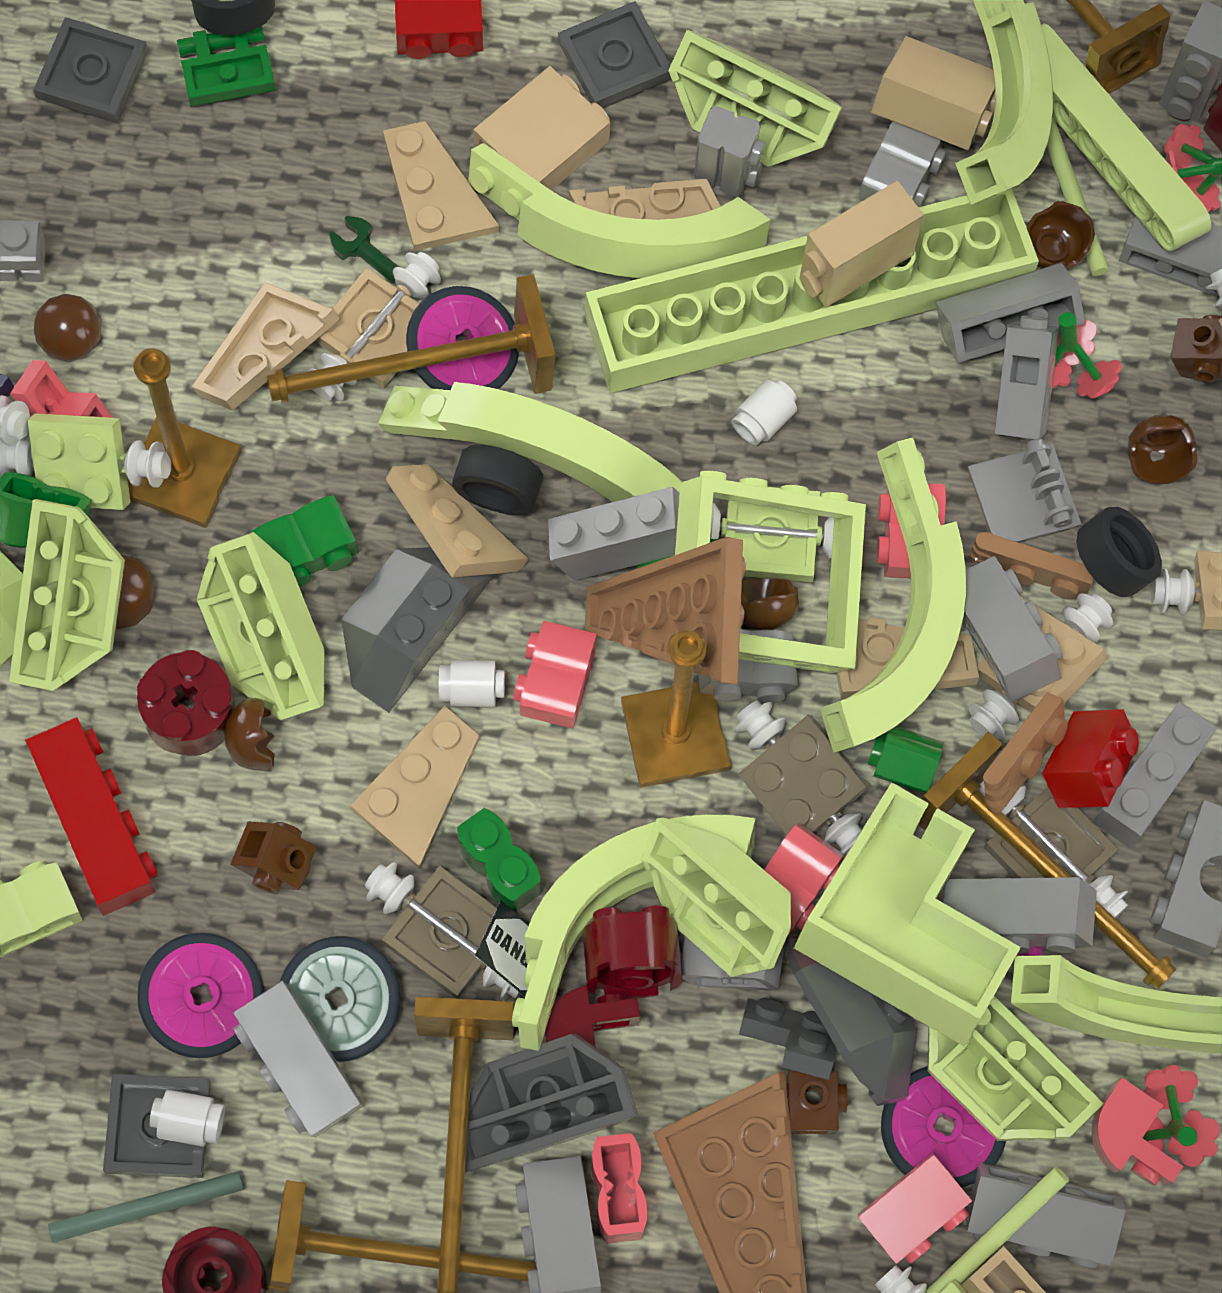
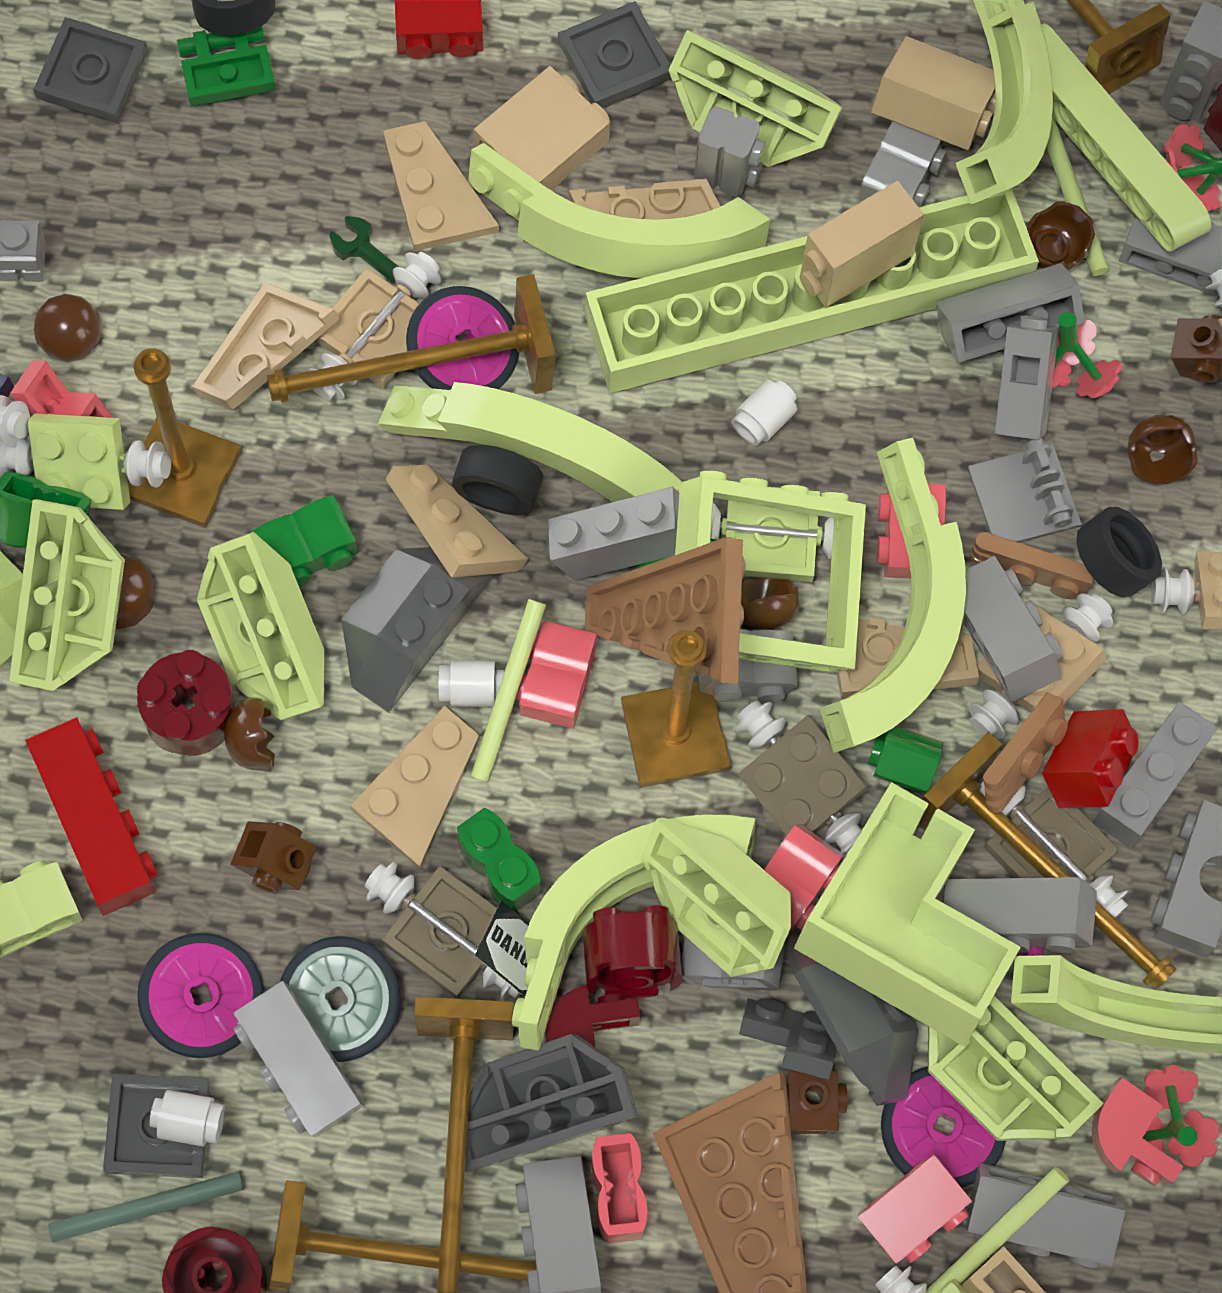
(508, 690): none -> yellowish green bar

